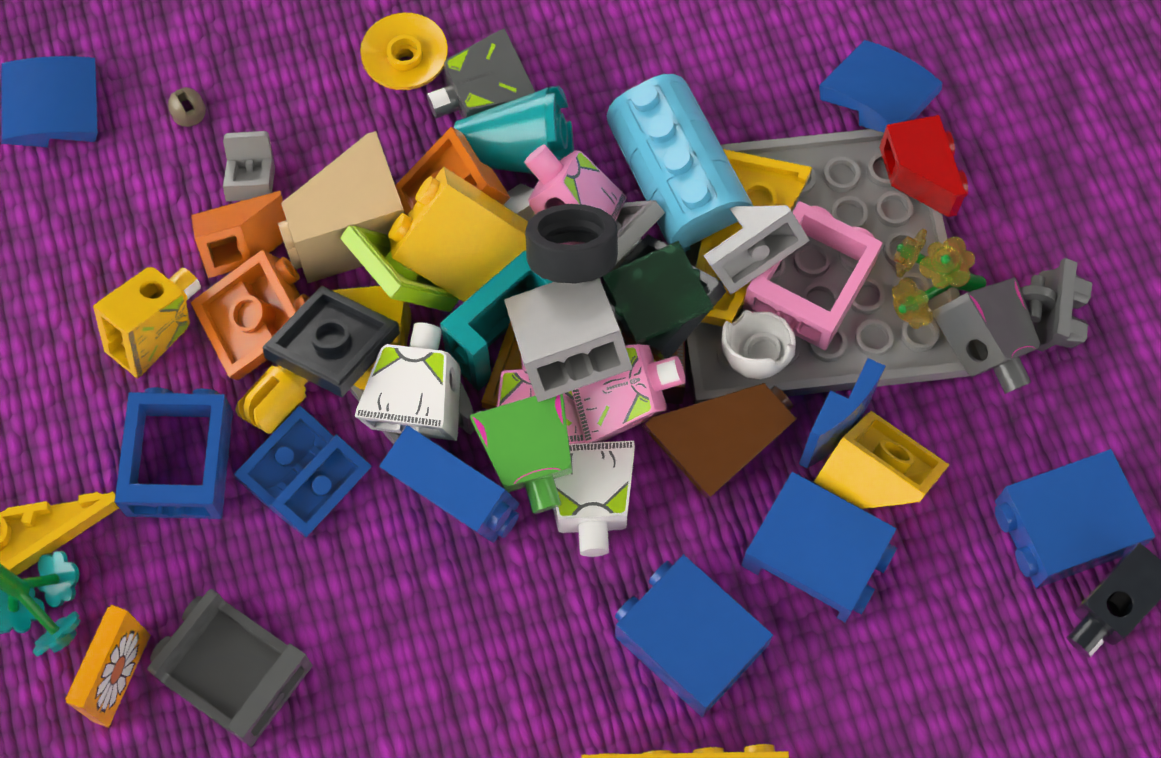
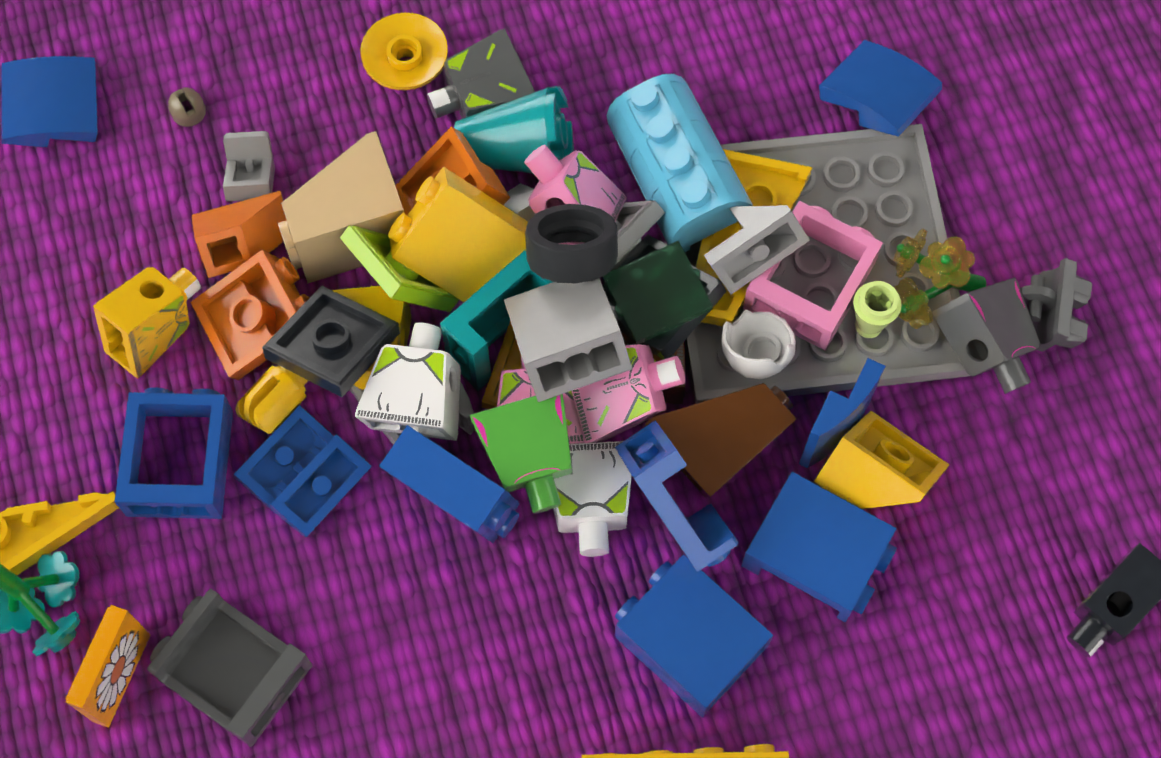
(651, 461): none -> blue panel
(875, 308): none -> yellowish green cone
(923, 163): red slope -> none
(1072, 518): blue brick -> none

